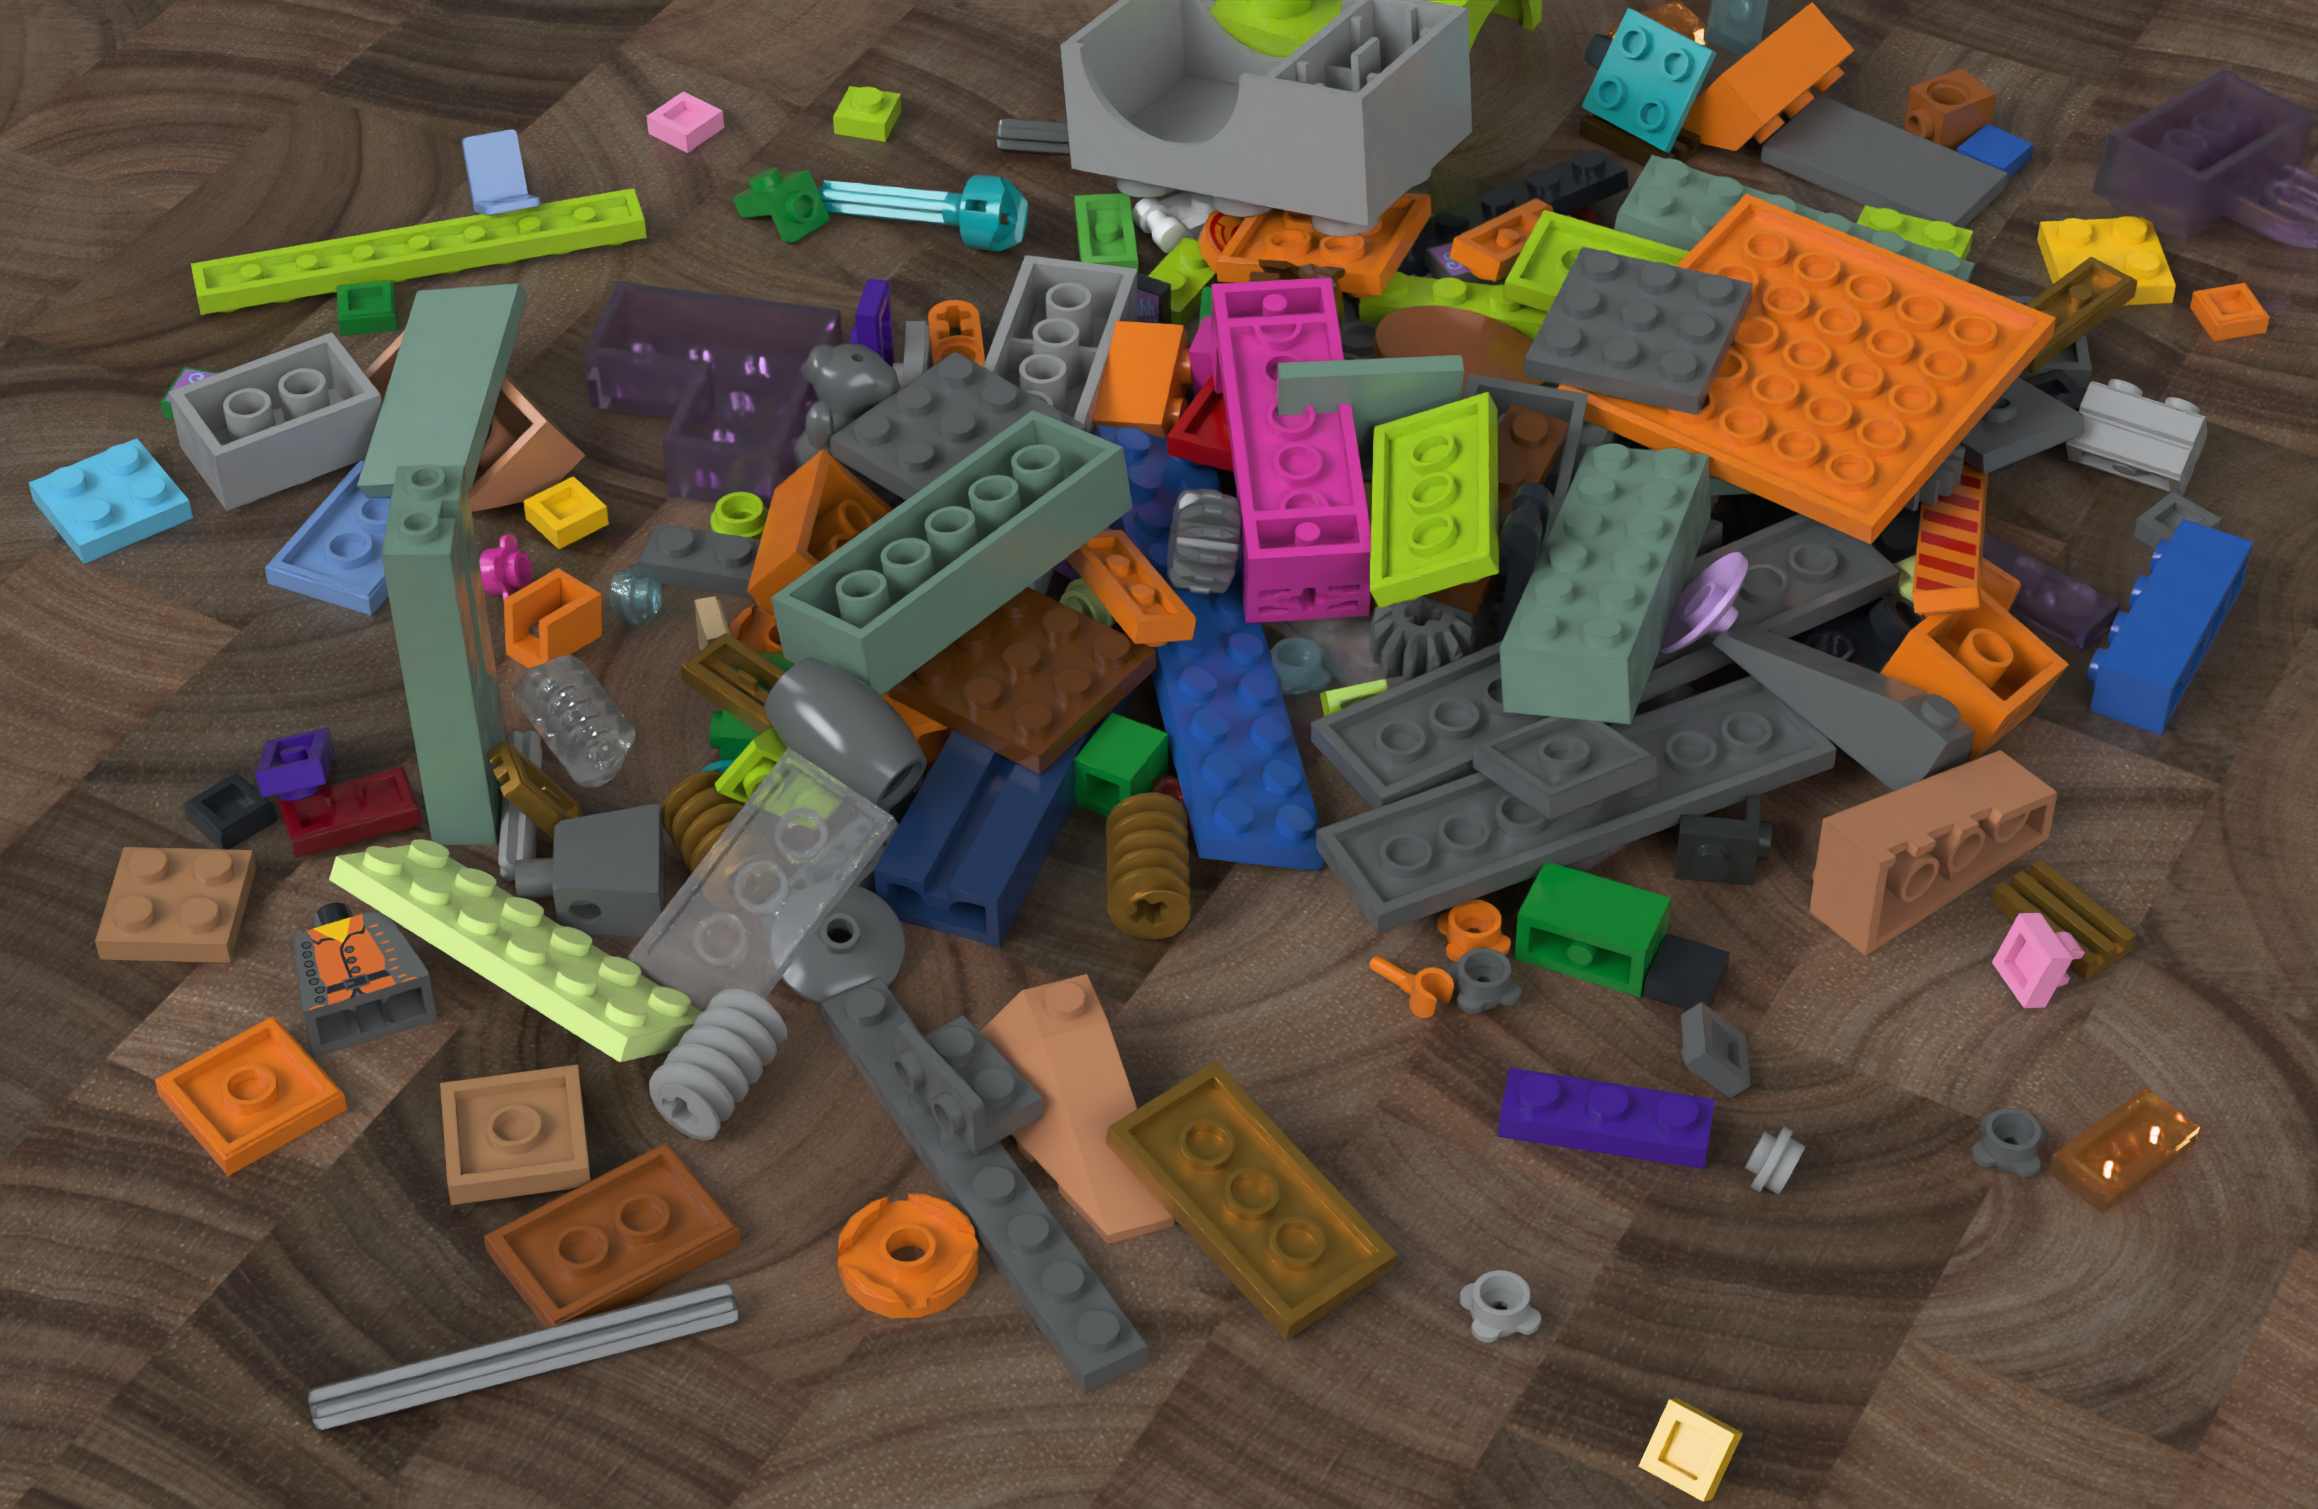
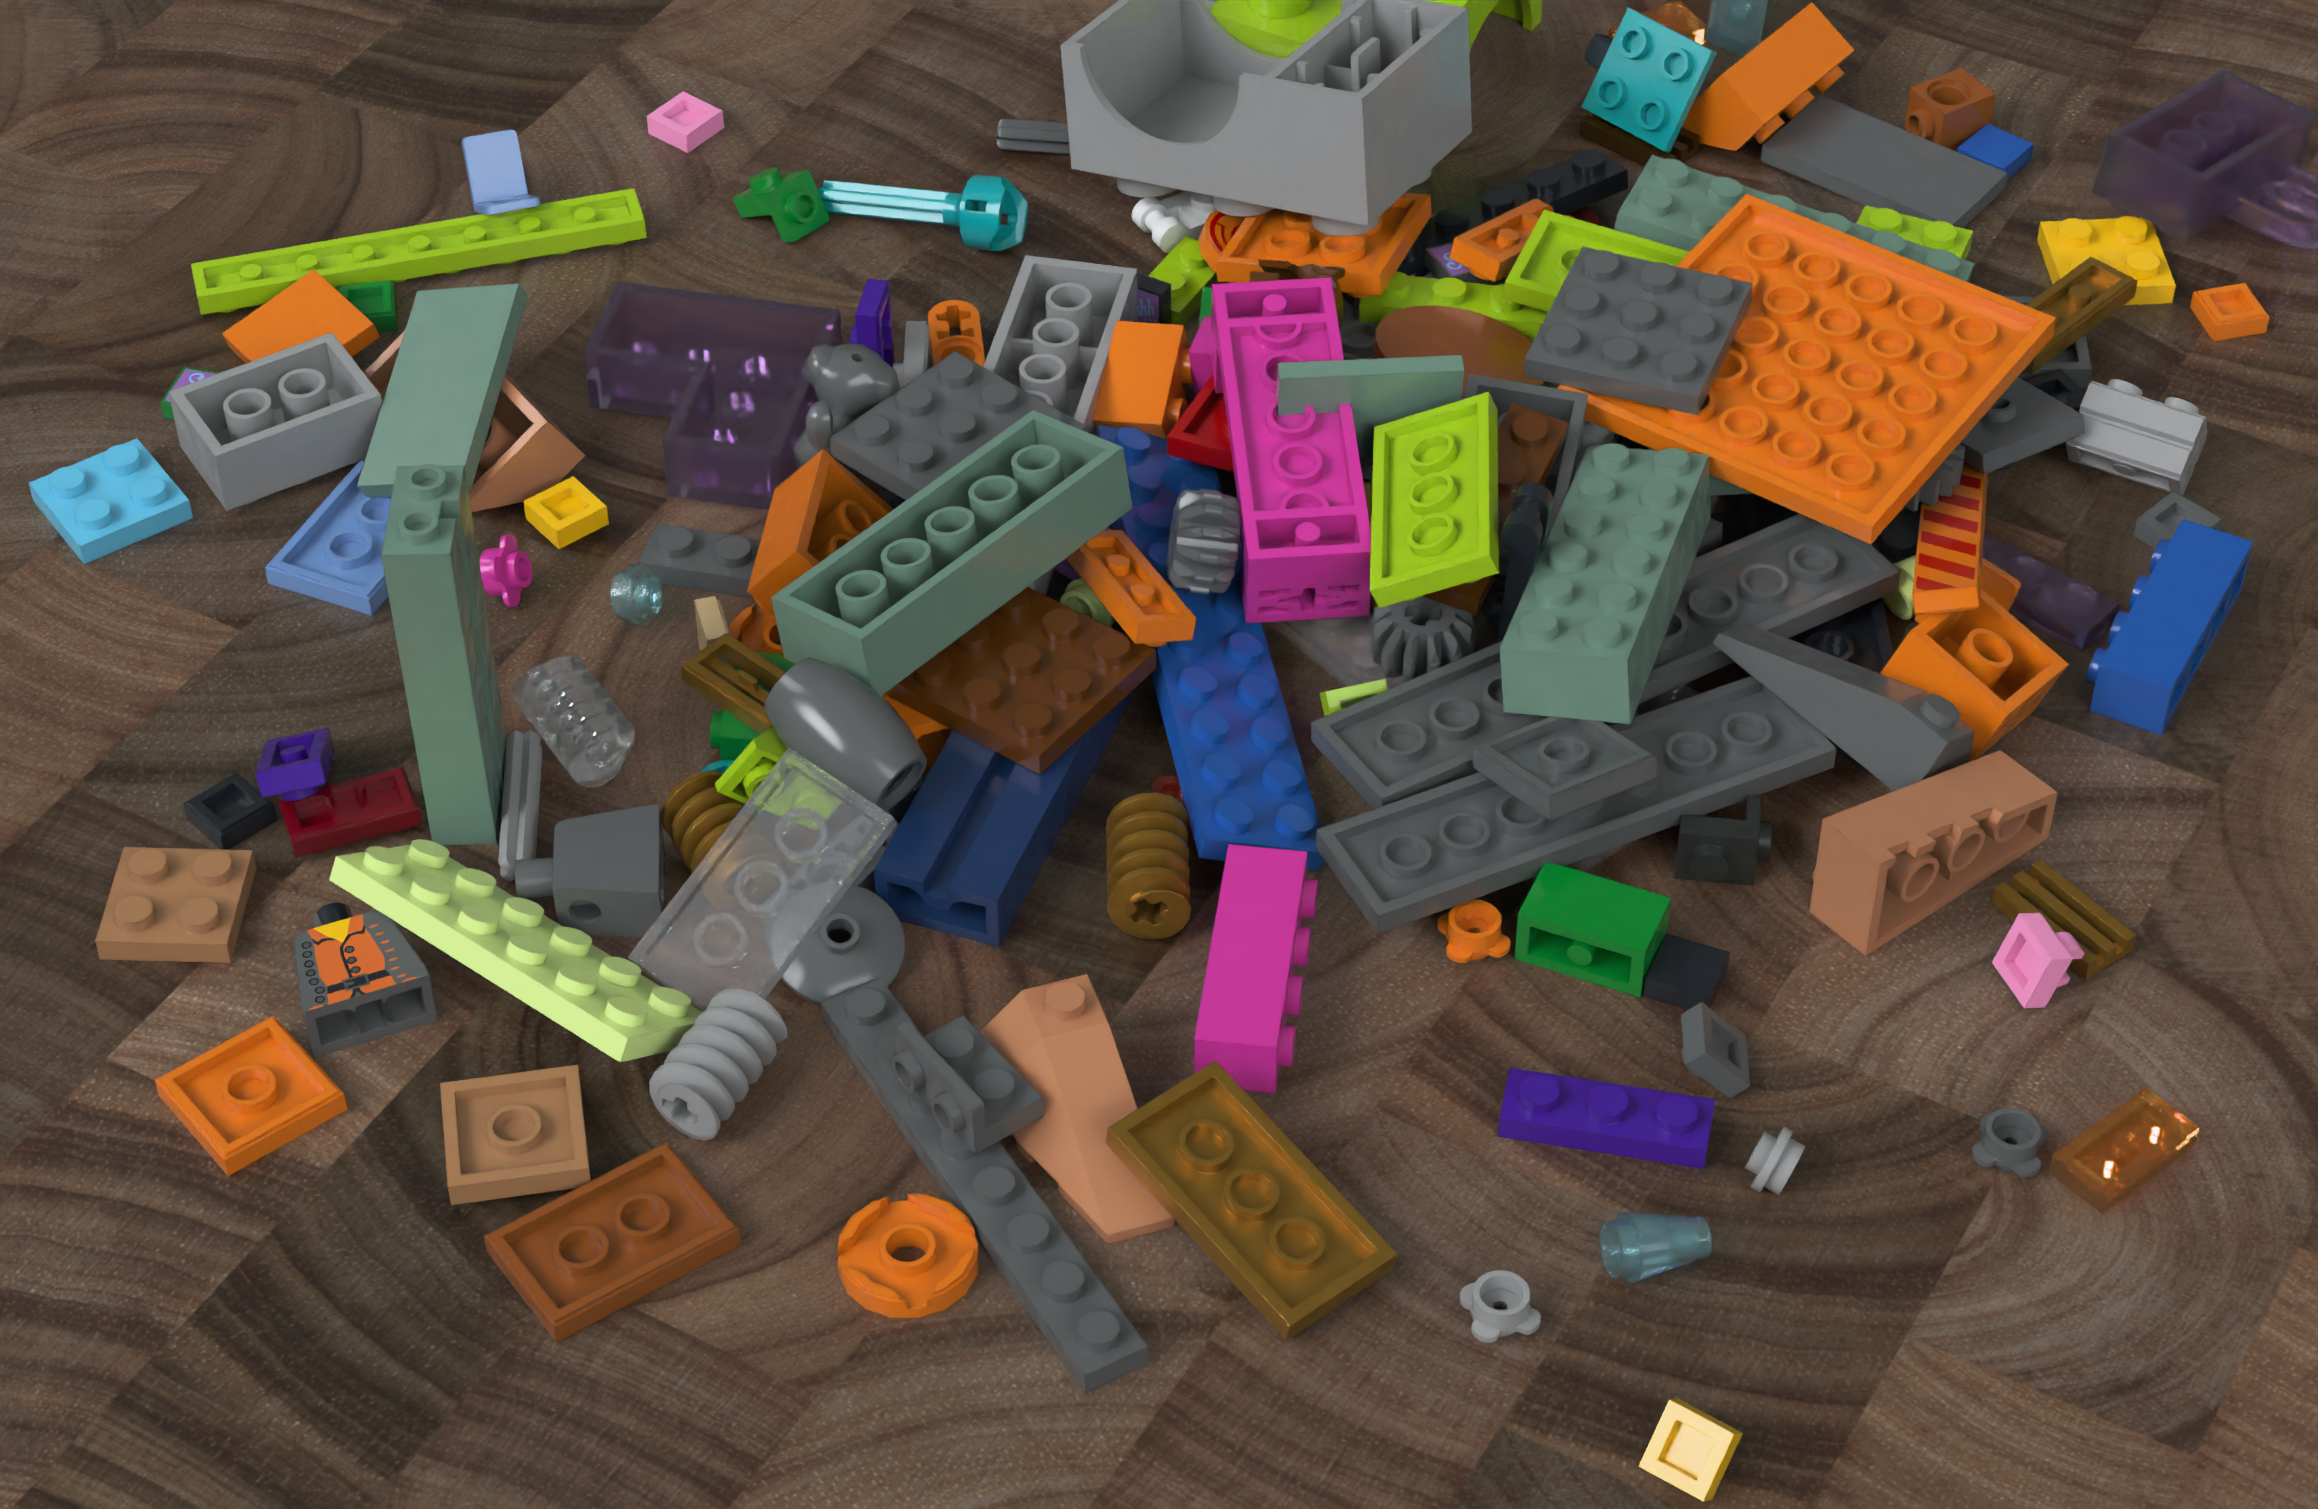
(299, 315): none -> orange tile
(522, 1356): axle -> none
(531, 788): pearl gold tile -> none
(551, 619): orange window -> none
(739, 515): lime plate -> none
(867, 113): lime plate -> none
(1106, 230): bright green plate -> none
(1119, 763): green brick -> none
(1253, 965): none -> dark pink brick
(1298, 666): clear light blue plate -> none
(1420, 987): orange hand -> none
(1483, 980): dark grey plate -> none
(1651, 1244): none -> clear light blue cone
(1706, 603): lavender dish -> none
(1893, 619): black tile -> none

